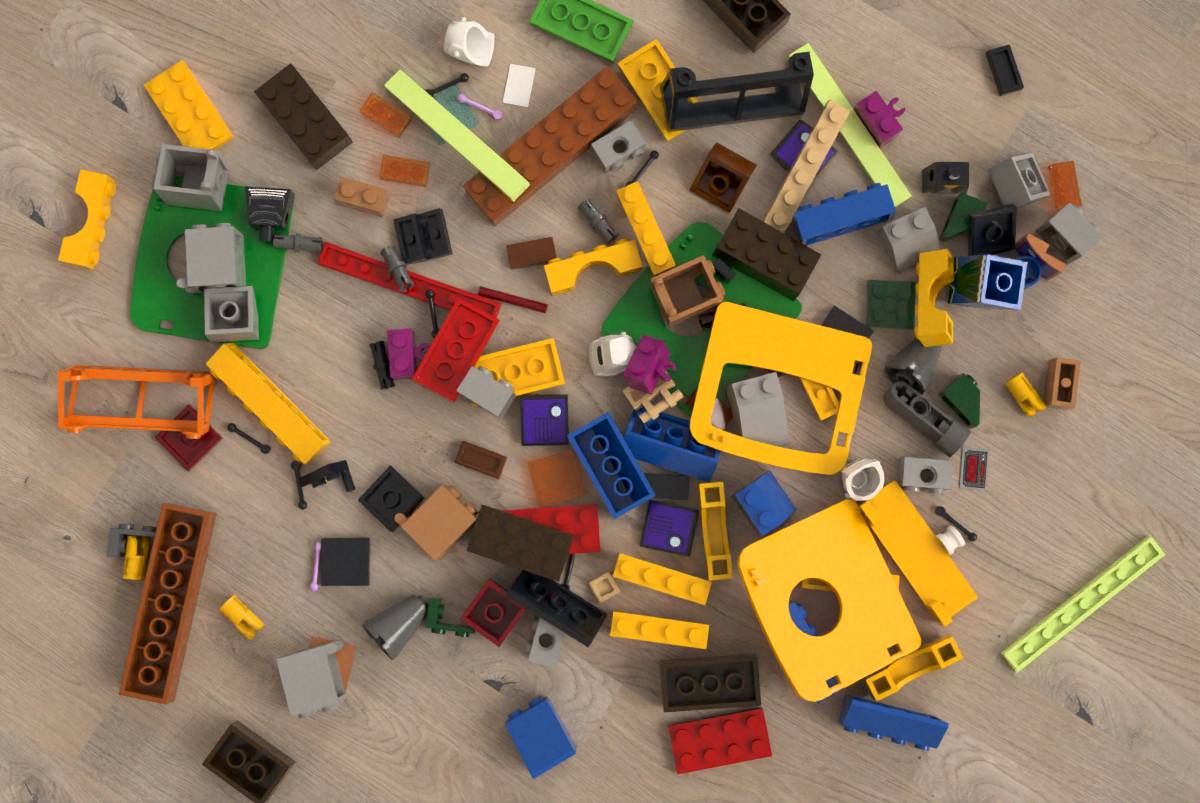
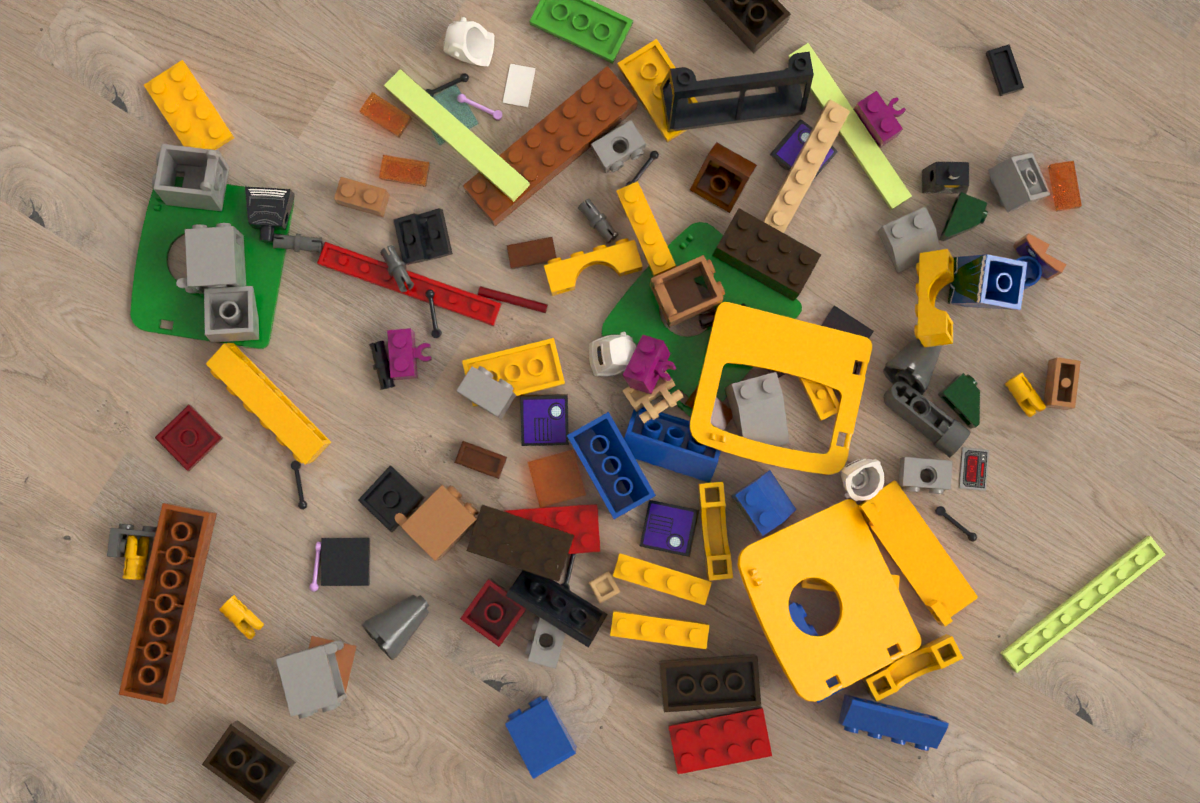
(83, 247): yellow arch -> none
(192, 428): orange windscreen -> none
(264, 448): black hinge -> none
(303, 116): dark brown brick -> none
(329, 472): black plate -> none
(436, 612): dark green bracket -> none
(455, 349): red plate -> none
(669, 486): black tile -> none
(724, 271): black tile -> none
(844, 214): blue brick -> none
(890, 304): clear green plate -> none
(950, 540): white wheel -> none
(992, 230): black tile -> none
(1069, 233): light grey brick -> none

